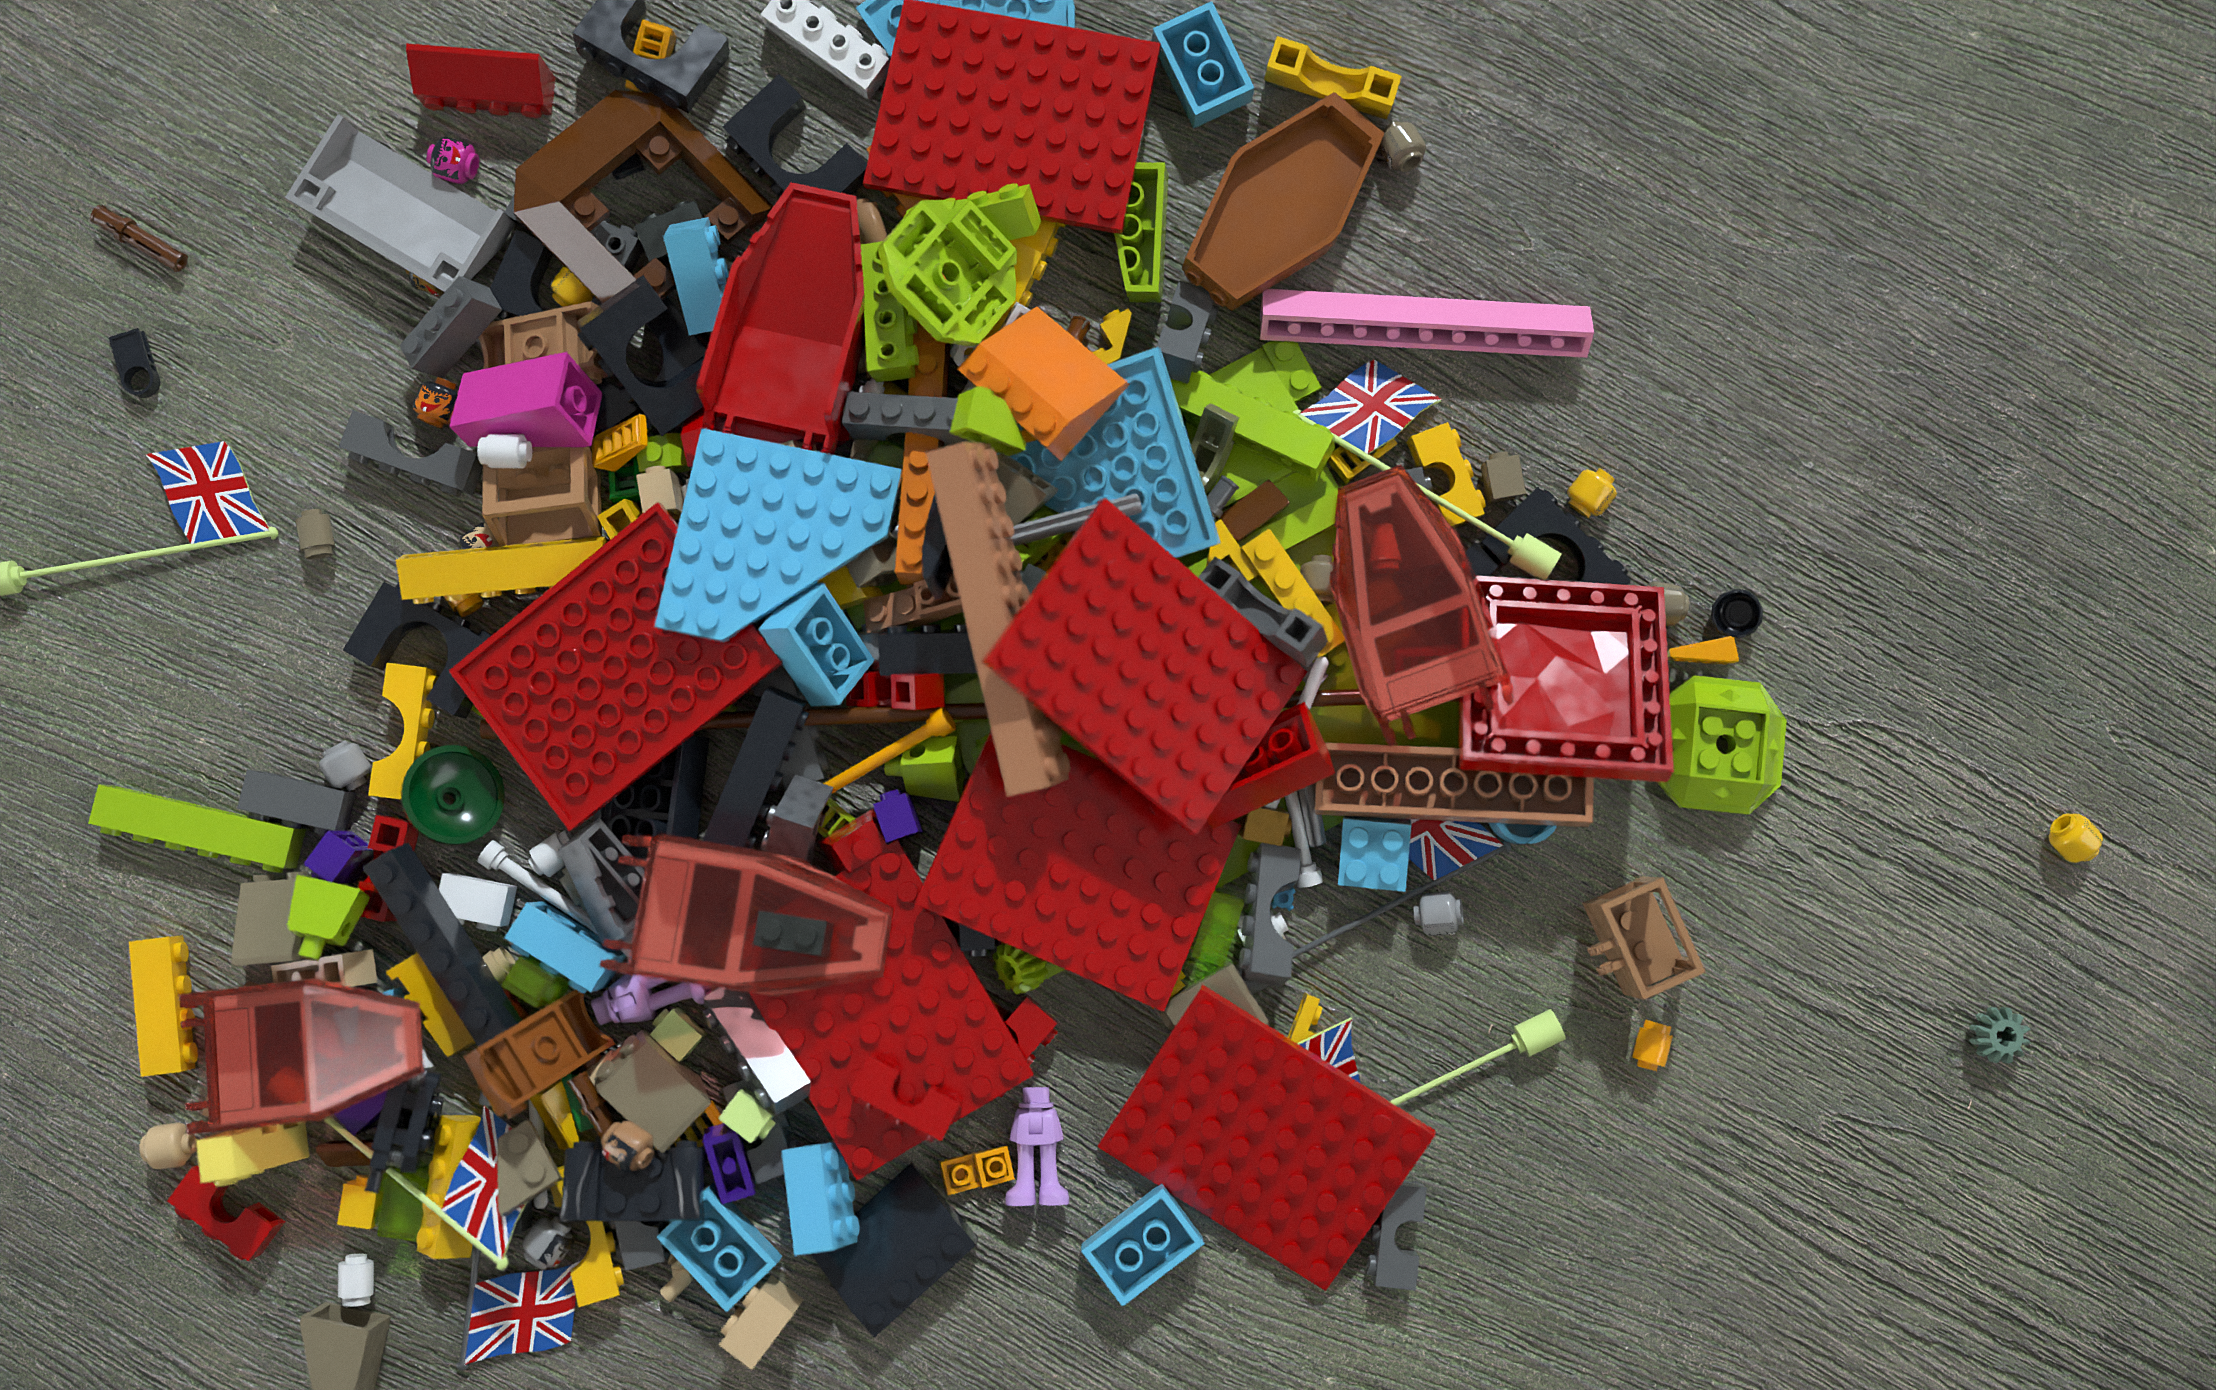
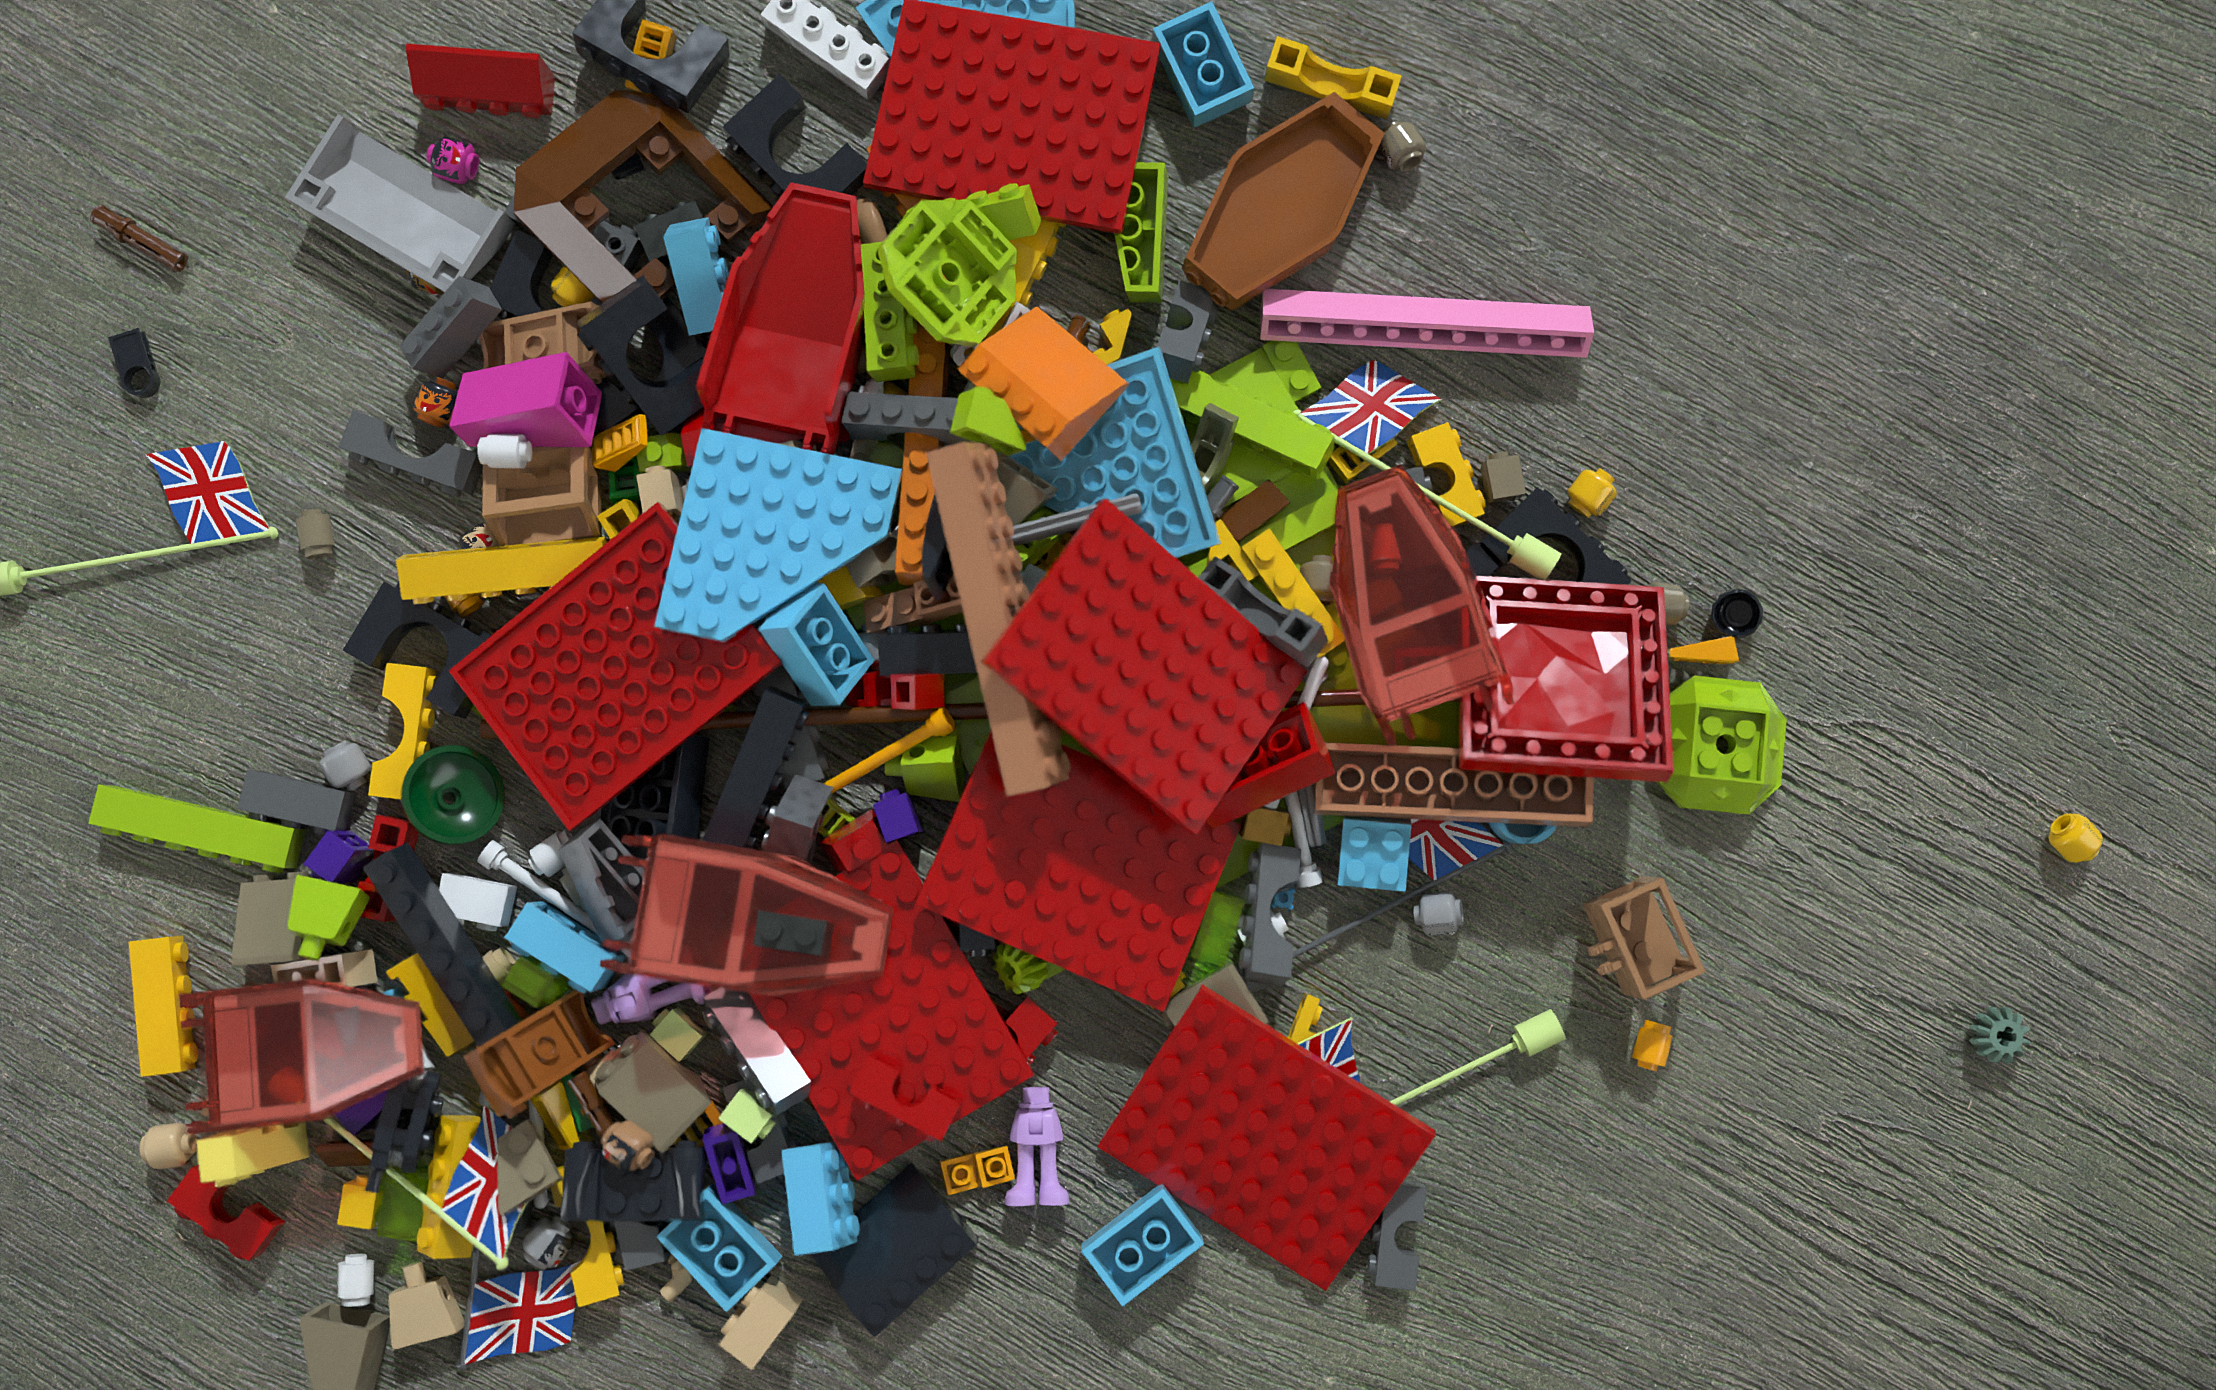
(422, 1309): none -> tan torso

